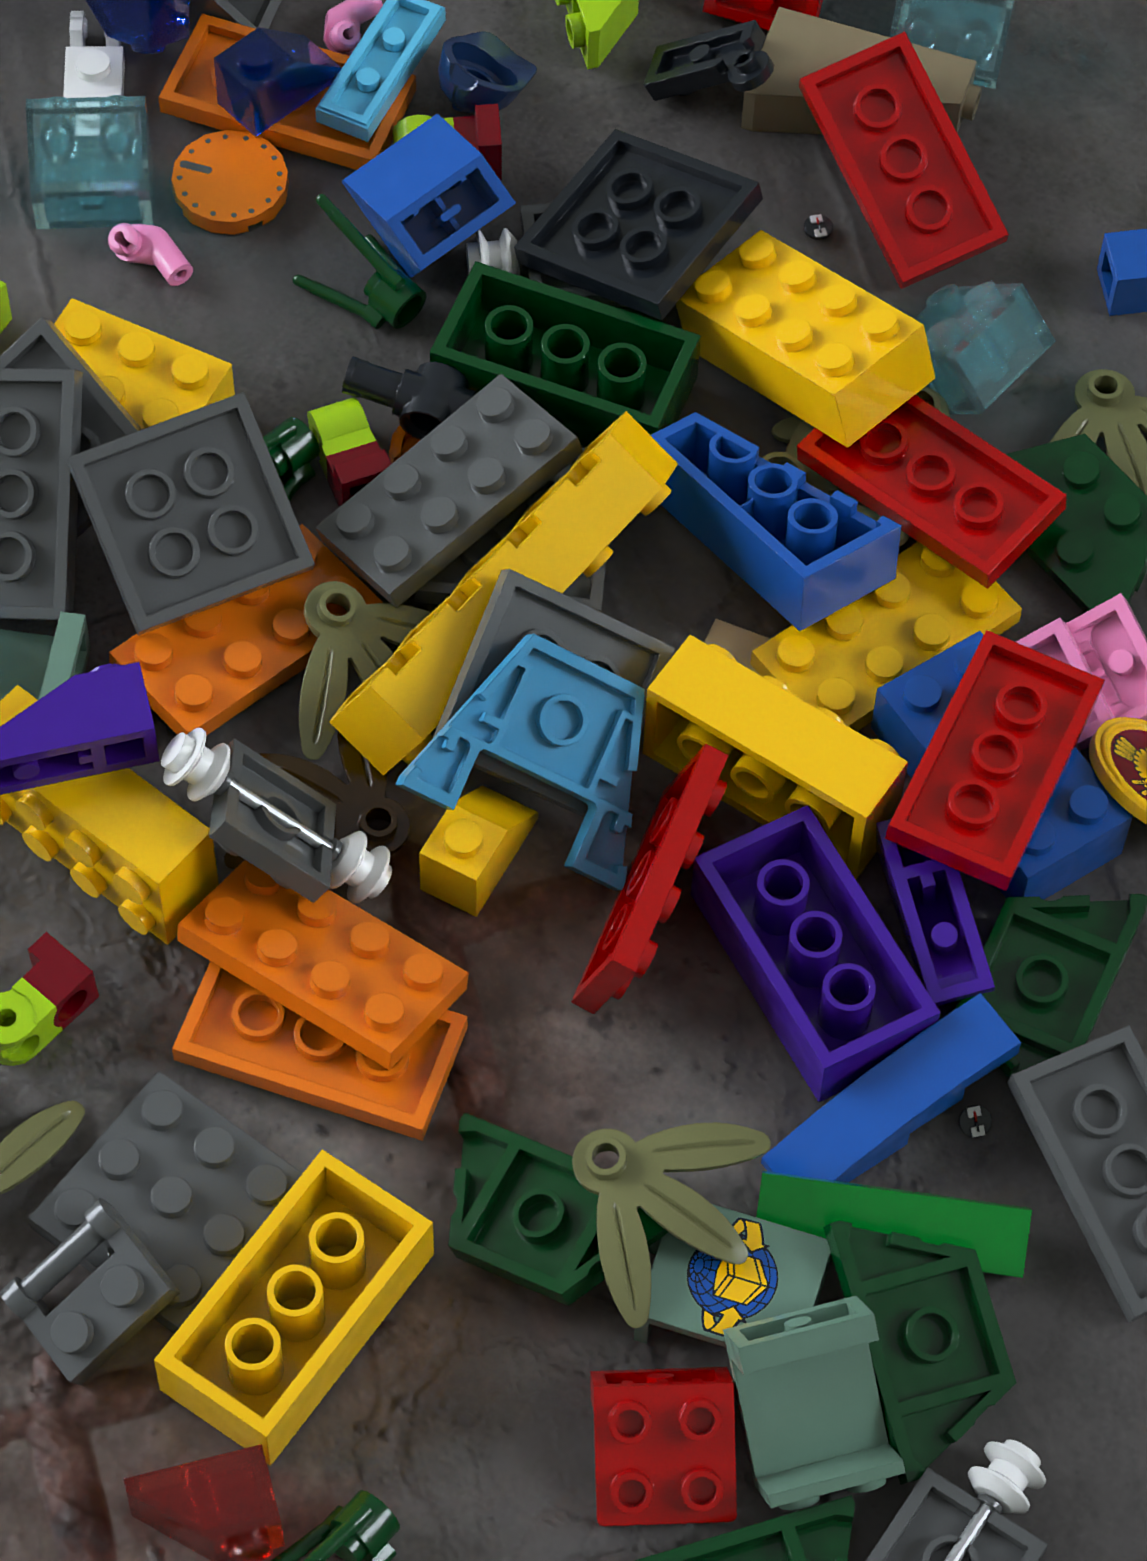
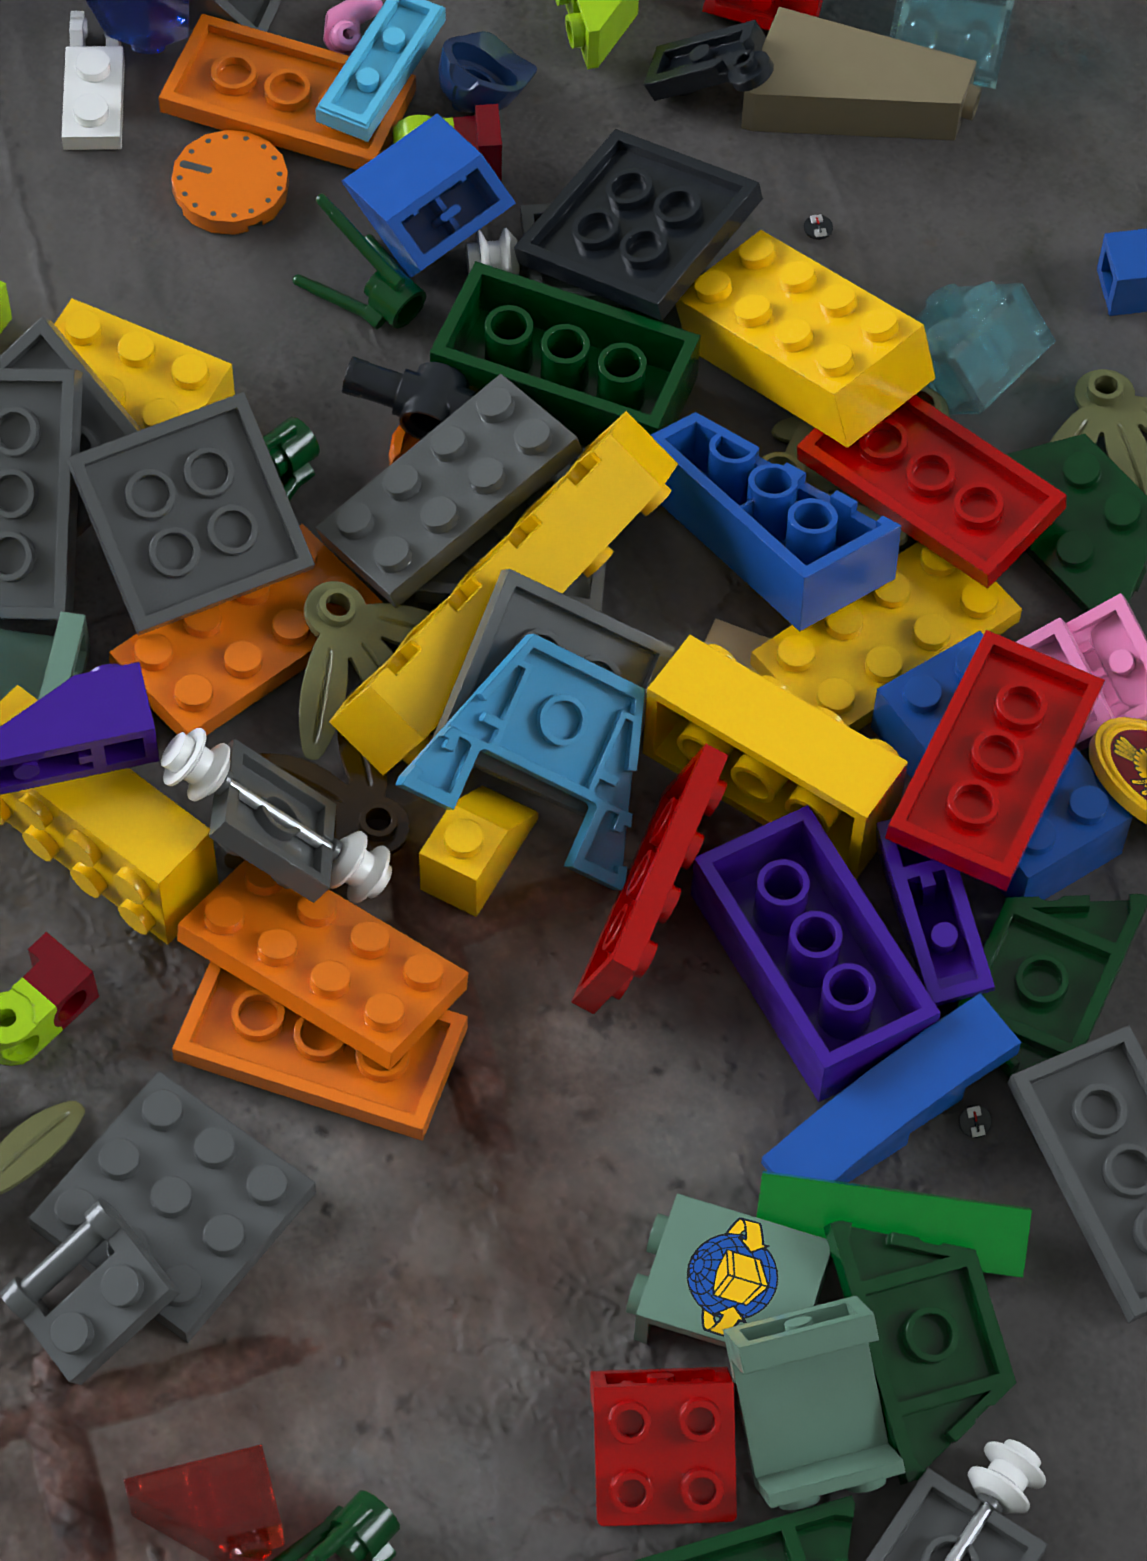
(90, 162): clear light blue slope -> none
(151, 247): bright pink arm -> none
(270, 76): clear blue slope -> none
(295, 1306): yellow brick -> none
(346, 447): leg -> none
(527, 1213): dark green wing -> none
(640, 1183): olive plant -> none
(903, 160): red plate -> none

